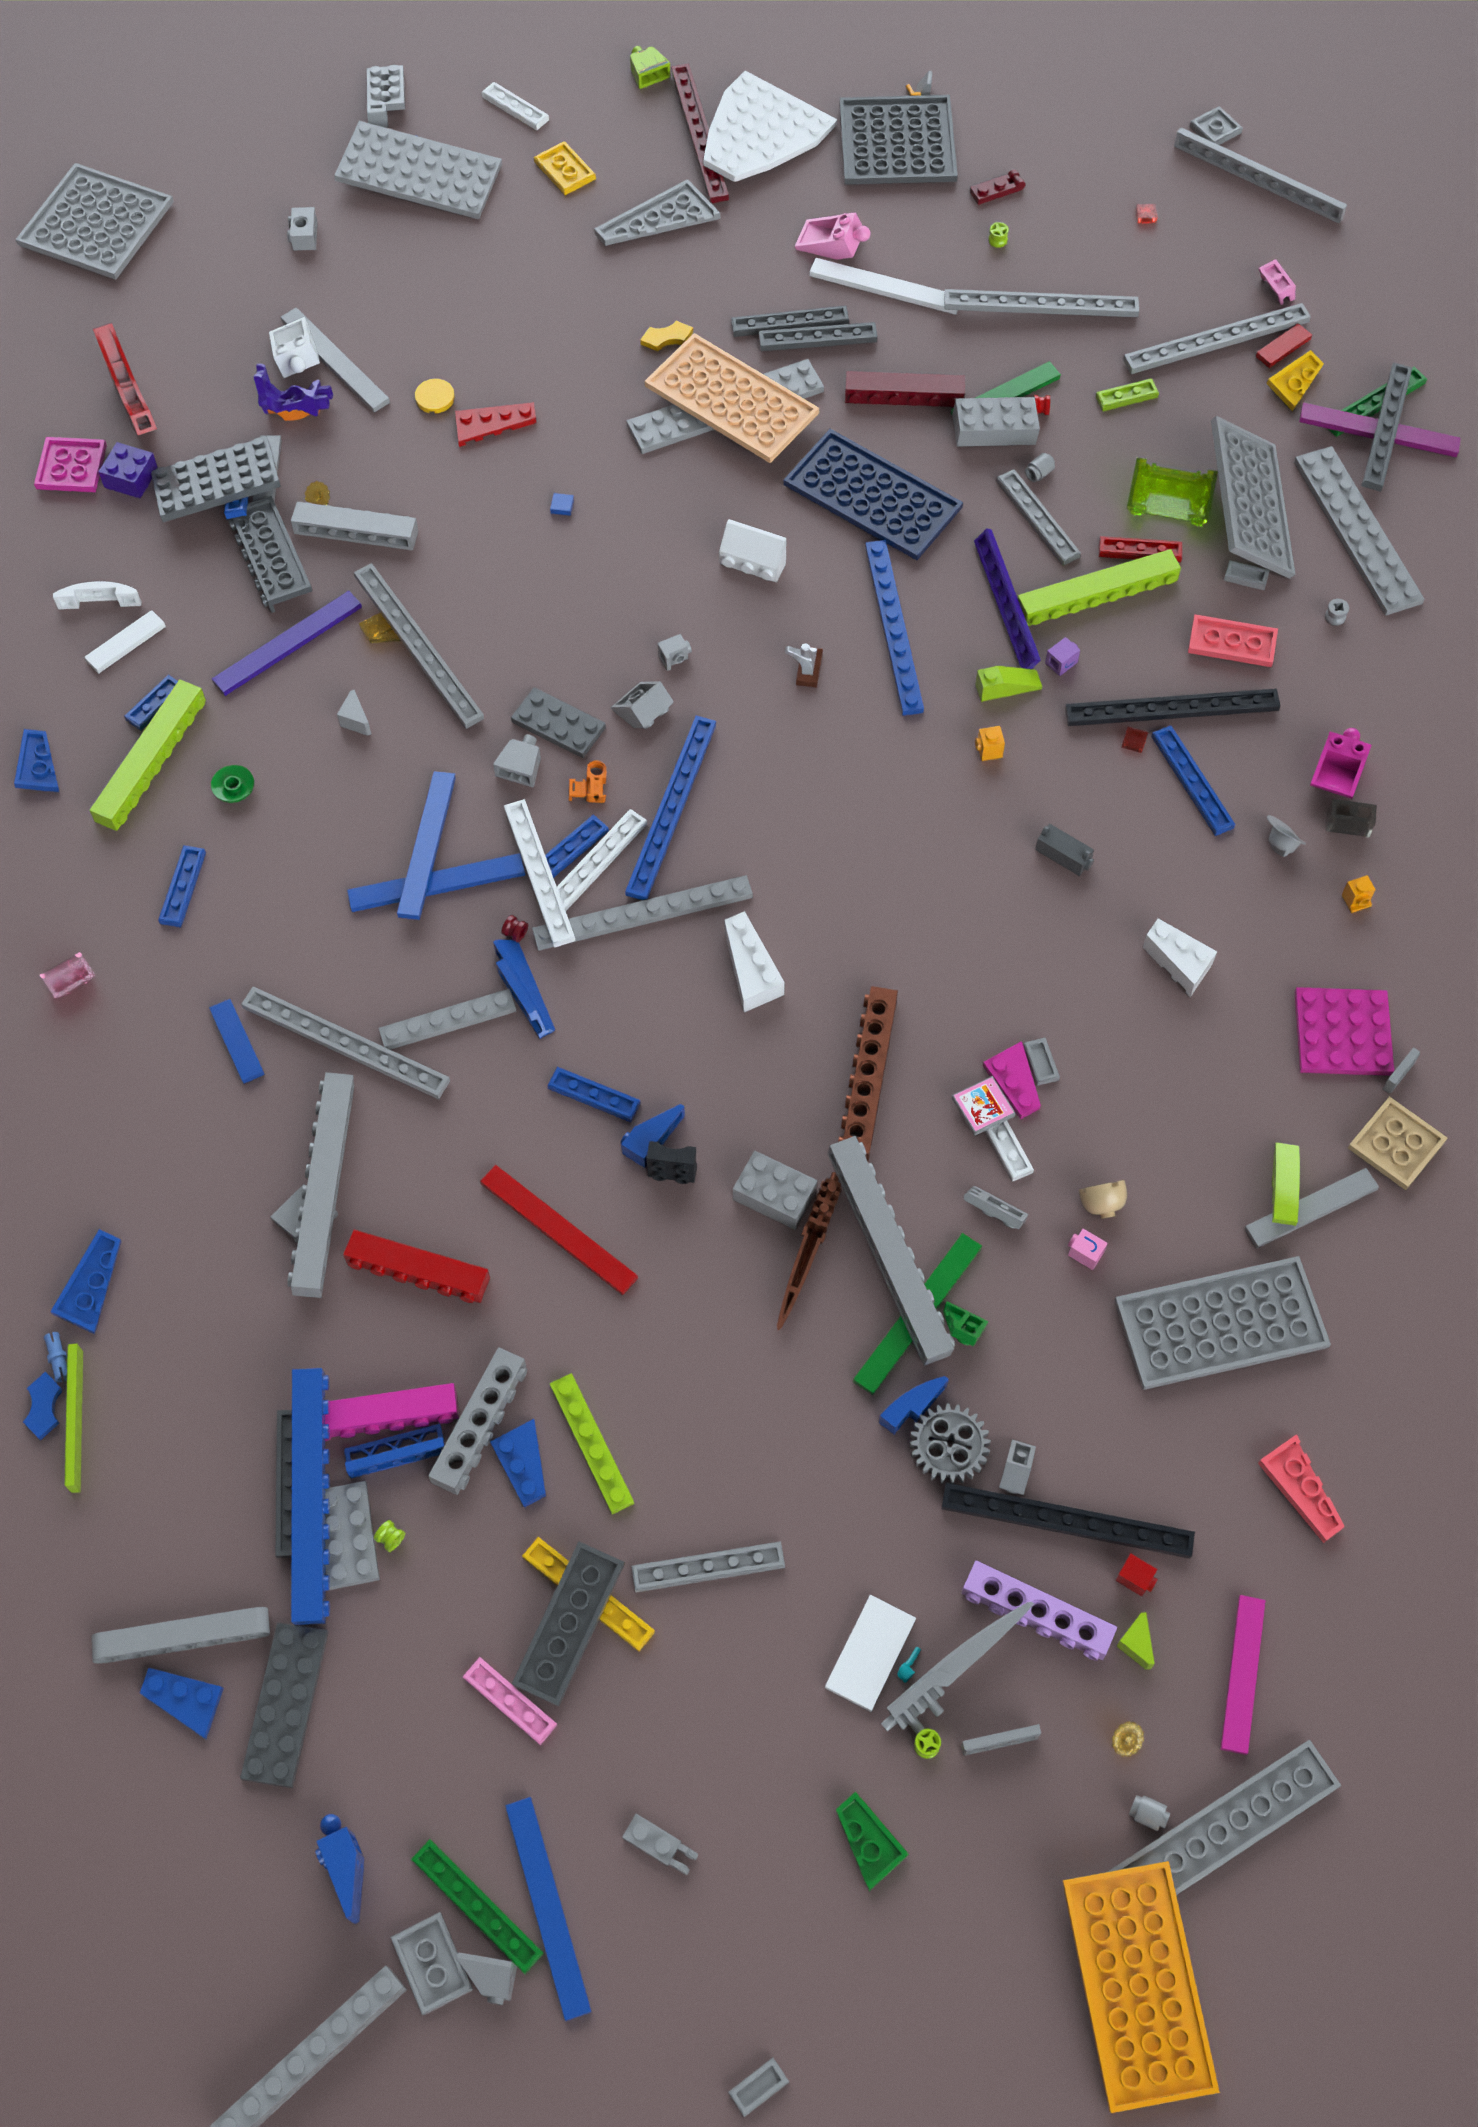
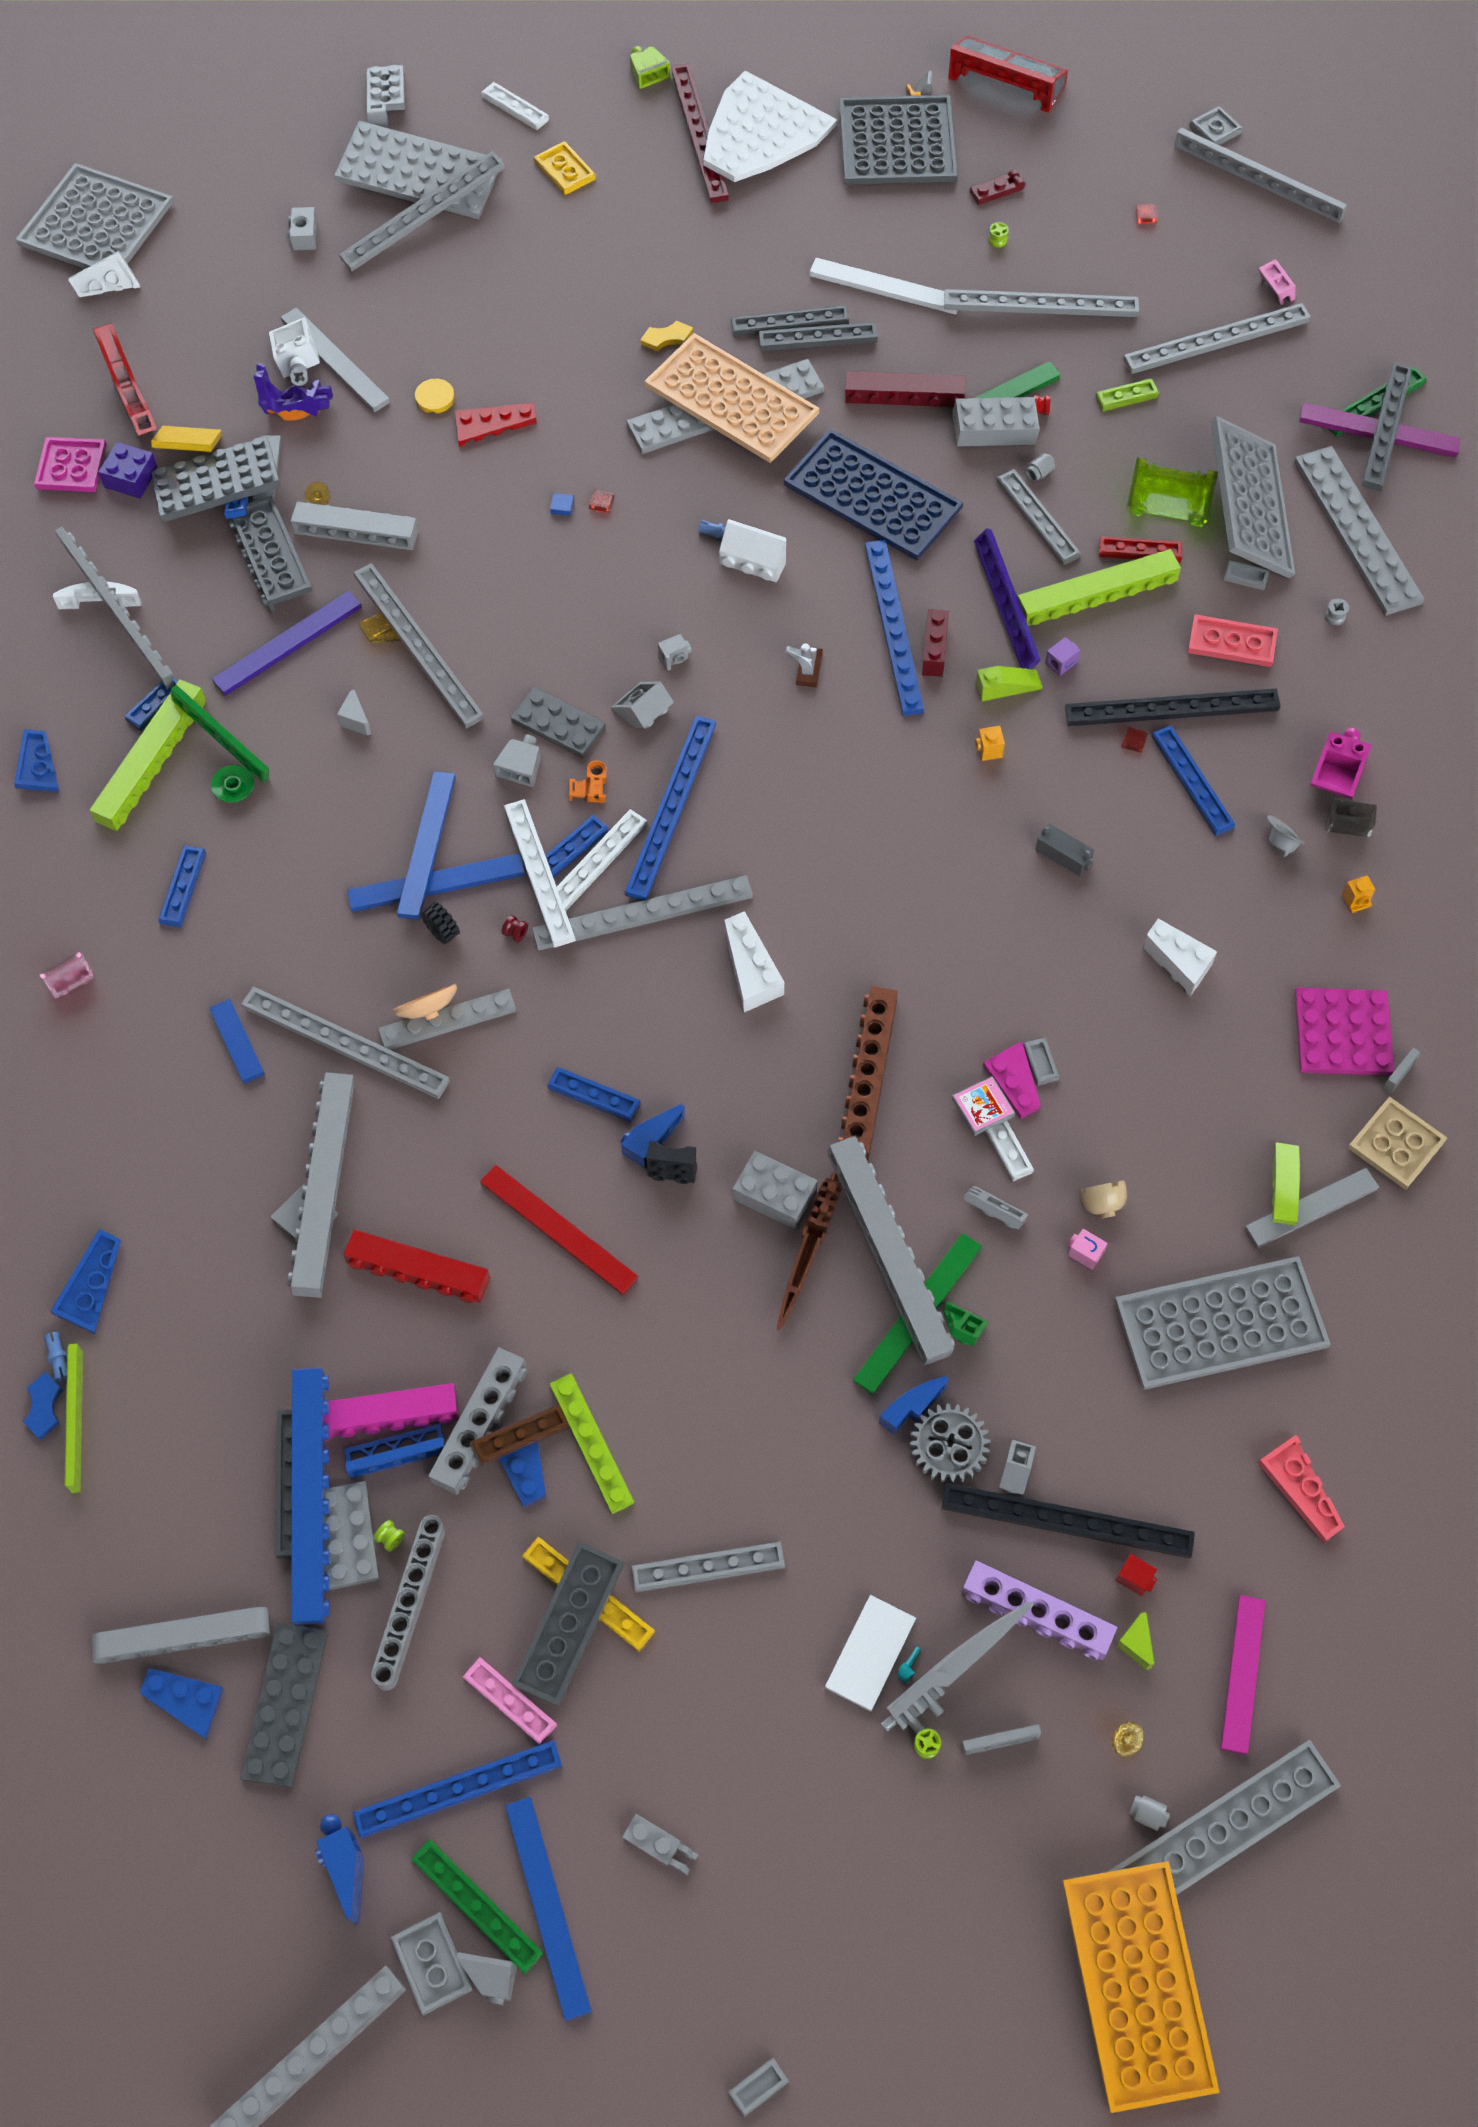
(104, 276): none -> white wing
(119, 612): none -> light grey plate
(124, 642): white tile -> none
(186, 438): none -> yellow tile
(219, 733): none -> green tile
(300, 380): none -> light grey bush
(408, 1614): none -> light grey beam
(422, 211): none -> light grey plate
(426, 1005): none -> light nougat dish
(440, 923): none -> black tyre
(457, 1789): none -> blue tile
(519, 979): blue wedge -> none
(519, 1435): none -> reddish brown tile
(601, 501): none -> clear red tile
(668, 211): light grey wing -> none
(712, 529): none -> medium blue pin
(833, 236): bright pink slope -> none
(870, 1841): green wing -> none
(935, 642): none -> dark red brick
(1009, 67): none -> red windscreen
(1283, 345): tile -> none
(1295, 379): yellow wing -> none

